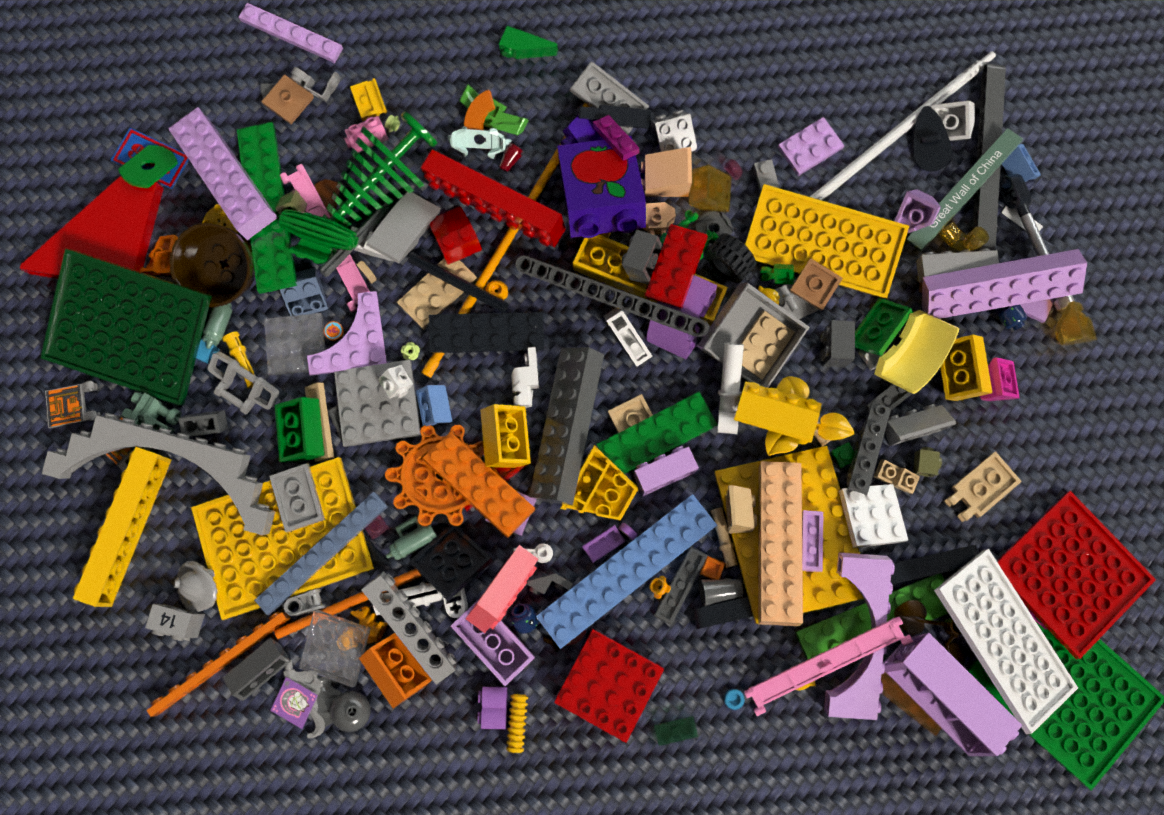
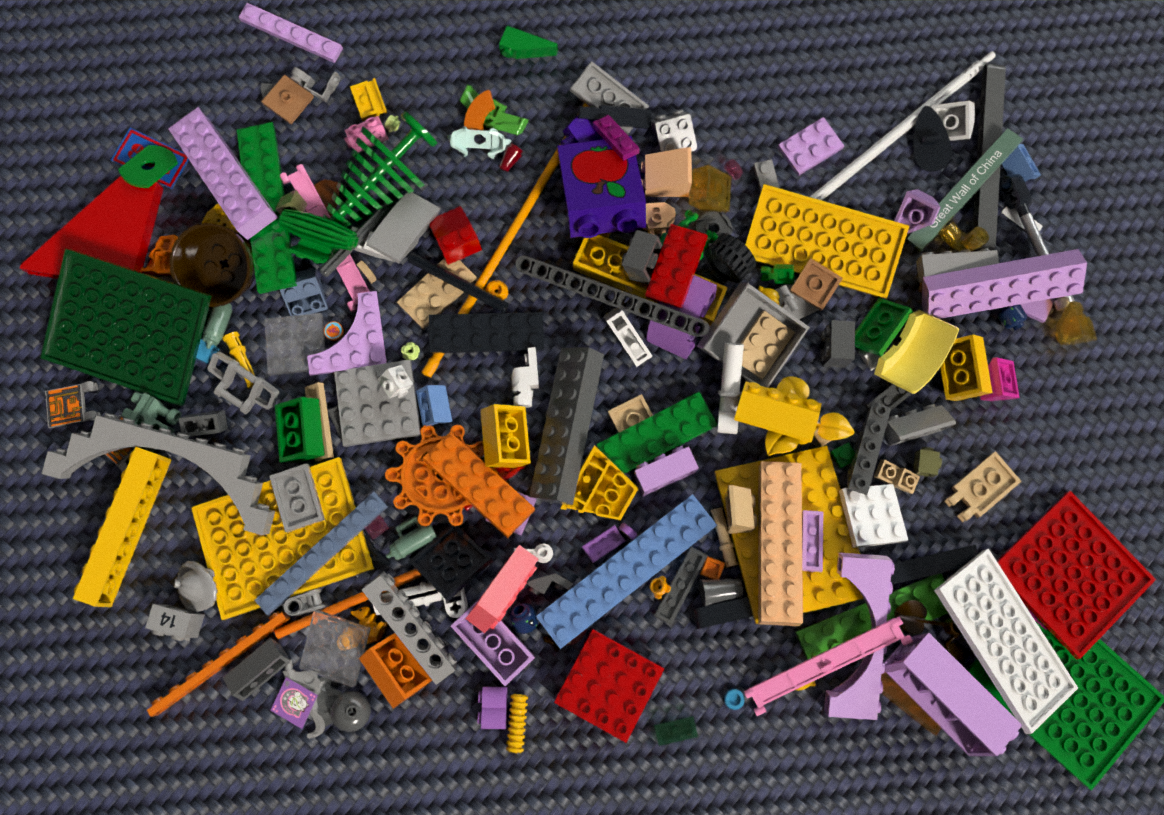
(493, 199): red brick -> none

